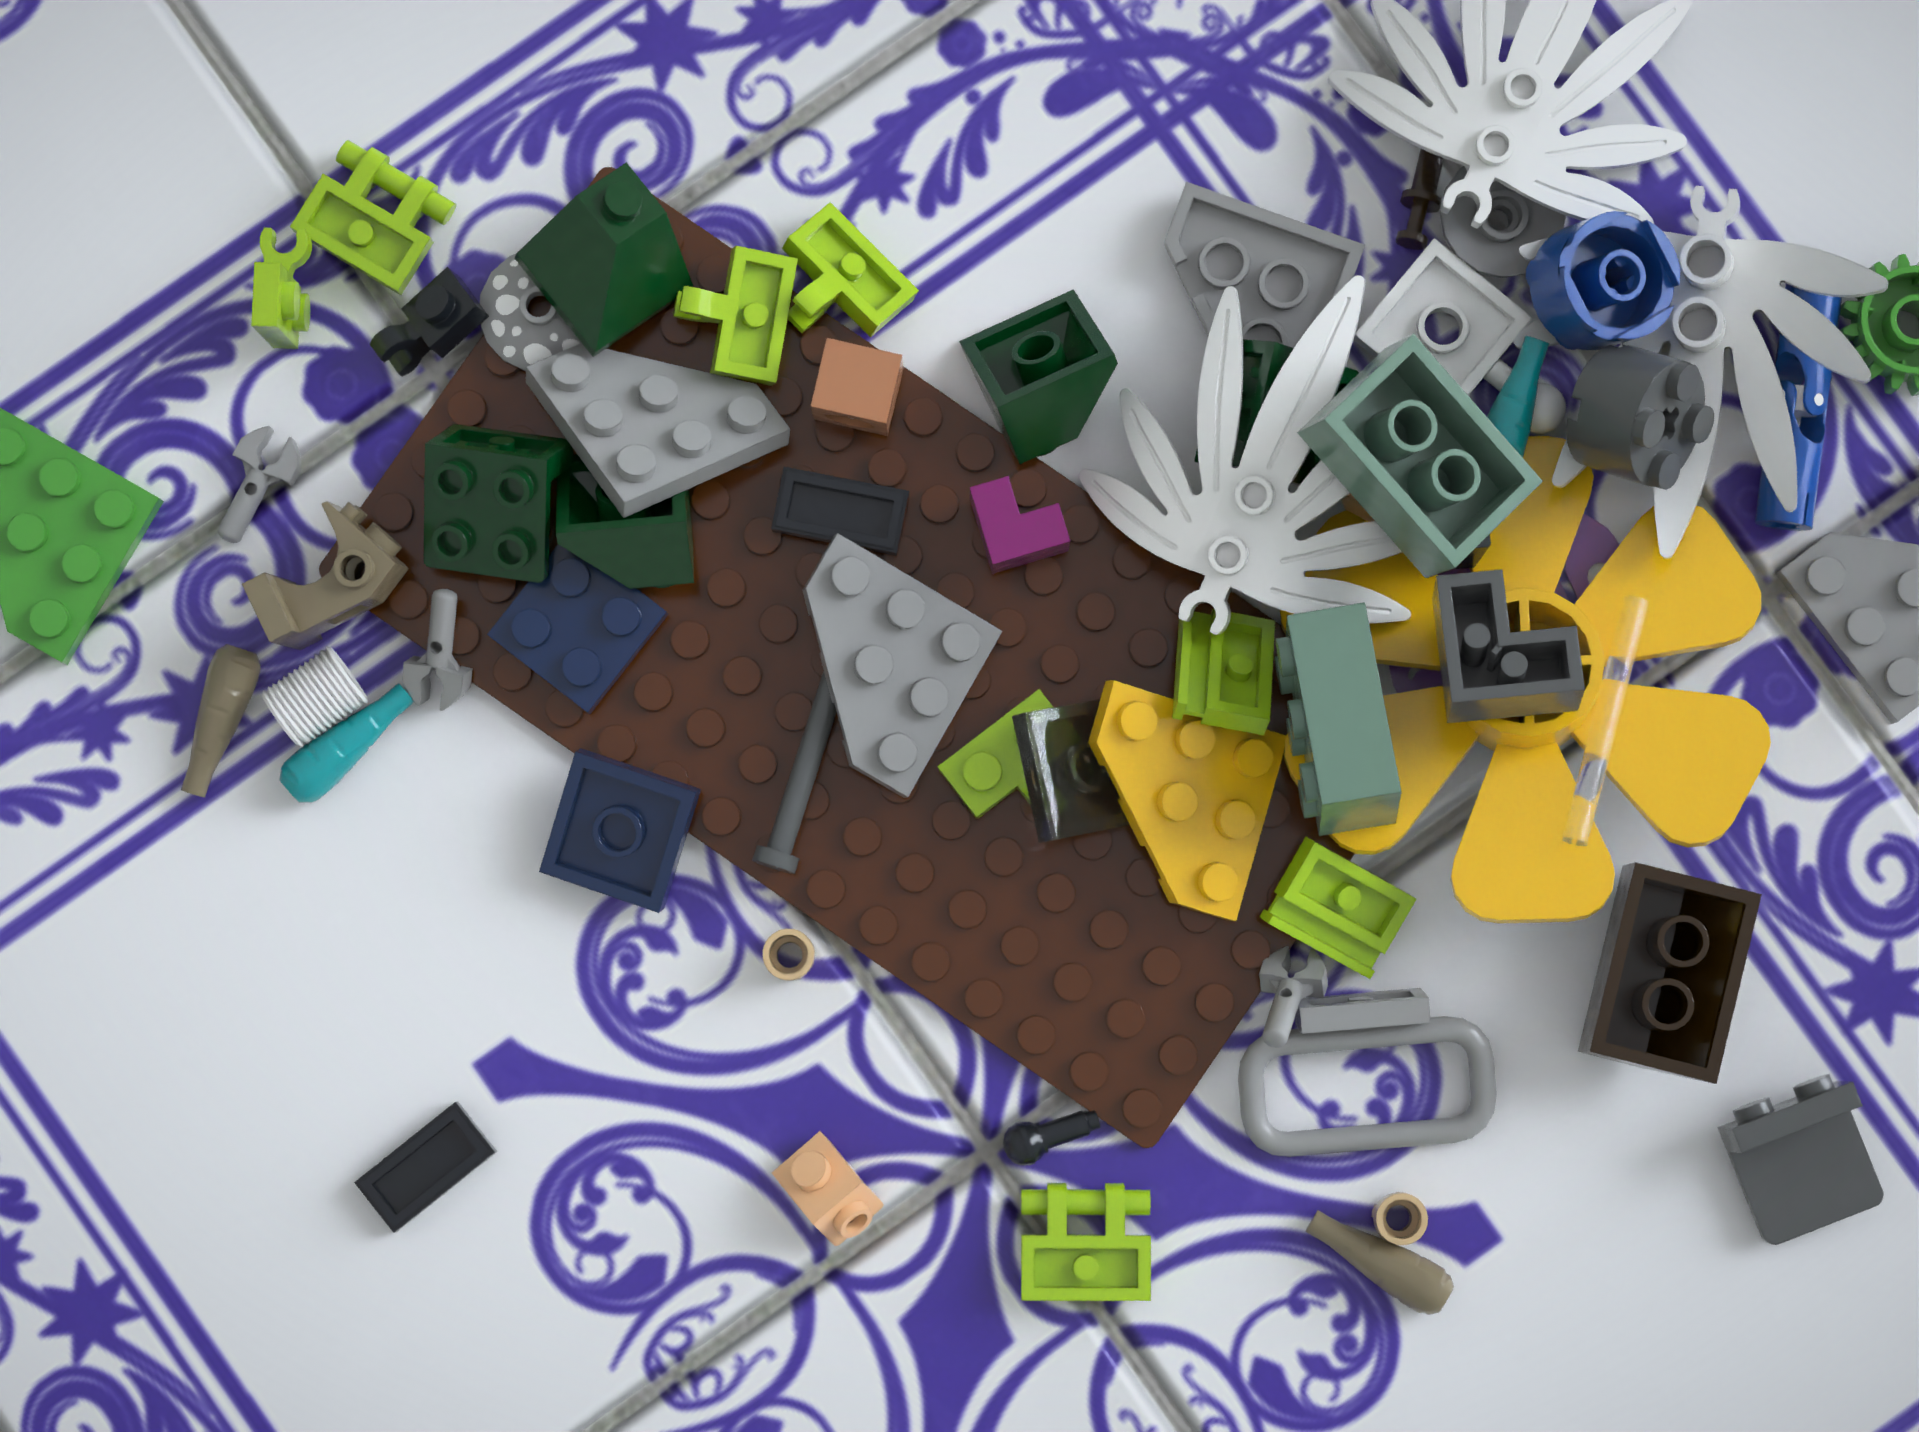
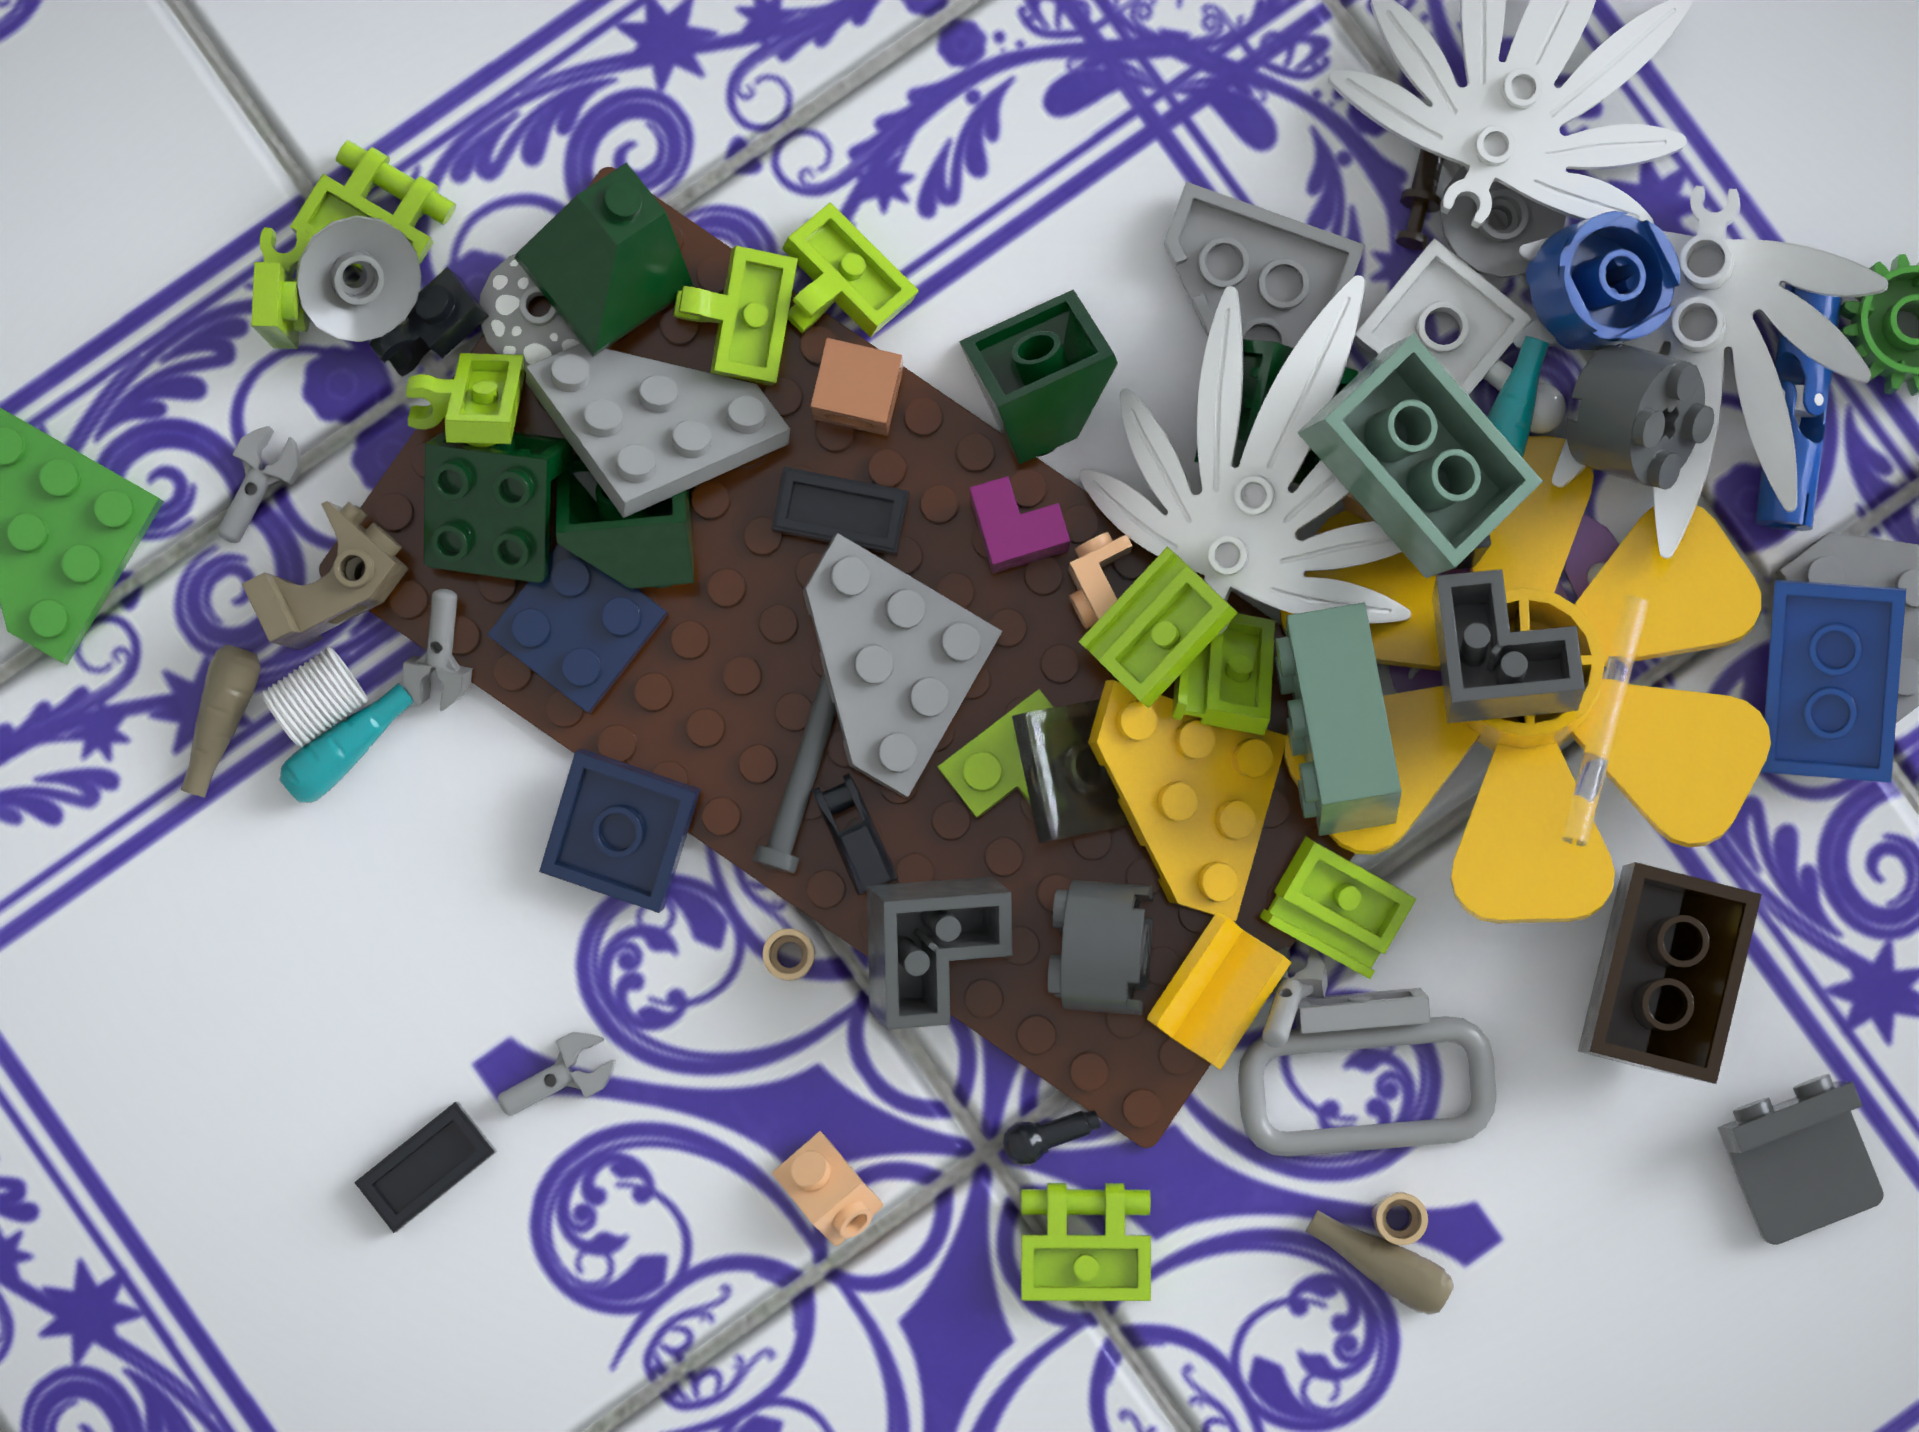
(381, 294): none -> light grey dish
(476, 404): none -> lime plate
(559, 1076): none -> light grey bar
(858, 845): none -> black bar
(917, 933): none -> dark grey brick
(1094, 591): none -> light nougat bracket
(1102, 947): none -> dark grey brick
(1158, 627): none -> lime plate
(1218, 990): none -> yellow panel
(1834, 680): none -> blue plate

